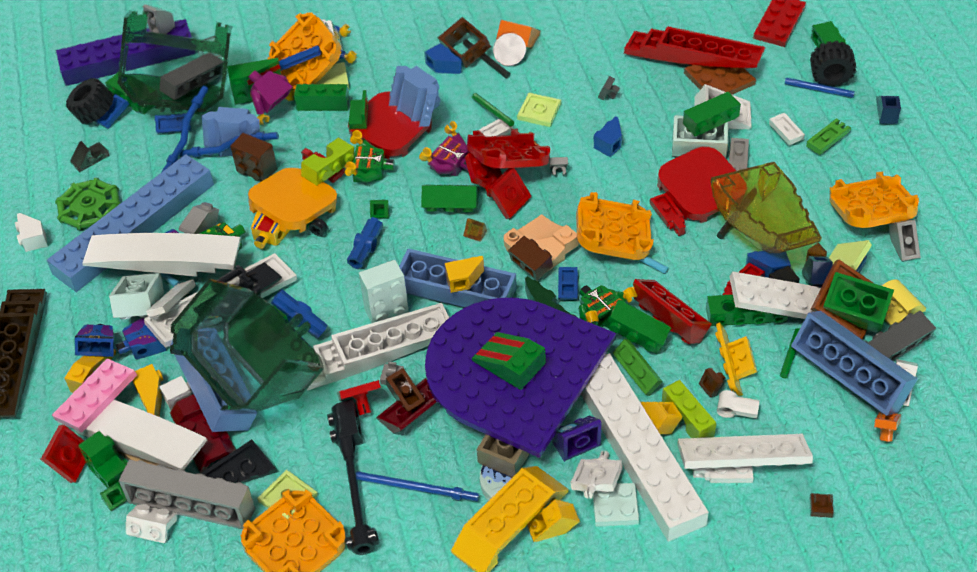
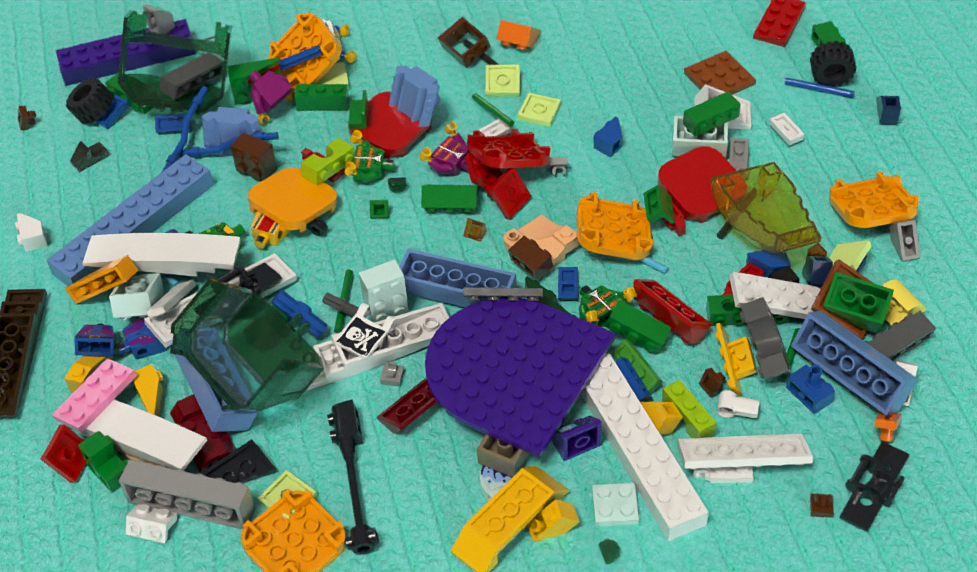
(25, 118): none -> reddish brown tile
(76, 198): bright green plate -> none
(102, 279): none -> light orange slope
(113, 496): green slope -> none
(175, 391): white brick -> none
(200, 219): light grey slope -> none
(340, 305): none -> dark grey axle
(344, 294): none -> green bar
(359, 393): red tile -> none
(363, 335): none -> flag
(365, 243): blue piece -> none
(397, 184): none -> clear green plate
(404, 390): reddish brown slope -> none
(442, 60): blue slope -> none
(456, 493): blue bar -> none
(463, 273): yellow slope -> none
(502, 80): none -> yellowish green tile
(509, 49): piece -> none
(511, 294): none -> dark grey plate
(511, 358): green slope -> none
(596, 475): white plate -> none
(609, 89): dark grey tile -> none
(610, 550): none -> clear green plate
(633, 379): none -> blue piece
(658, 205): none -> green panel
(693, 48): red slope -> none
(766, 338): none -> dark grey brick
(811, 388): none -> blue brick
(828, 136): bright green hinge -> none
(881, 488): none -> black piece

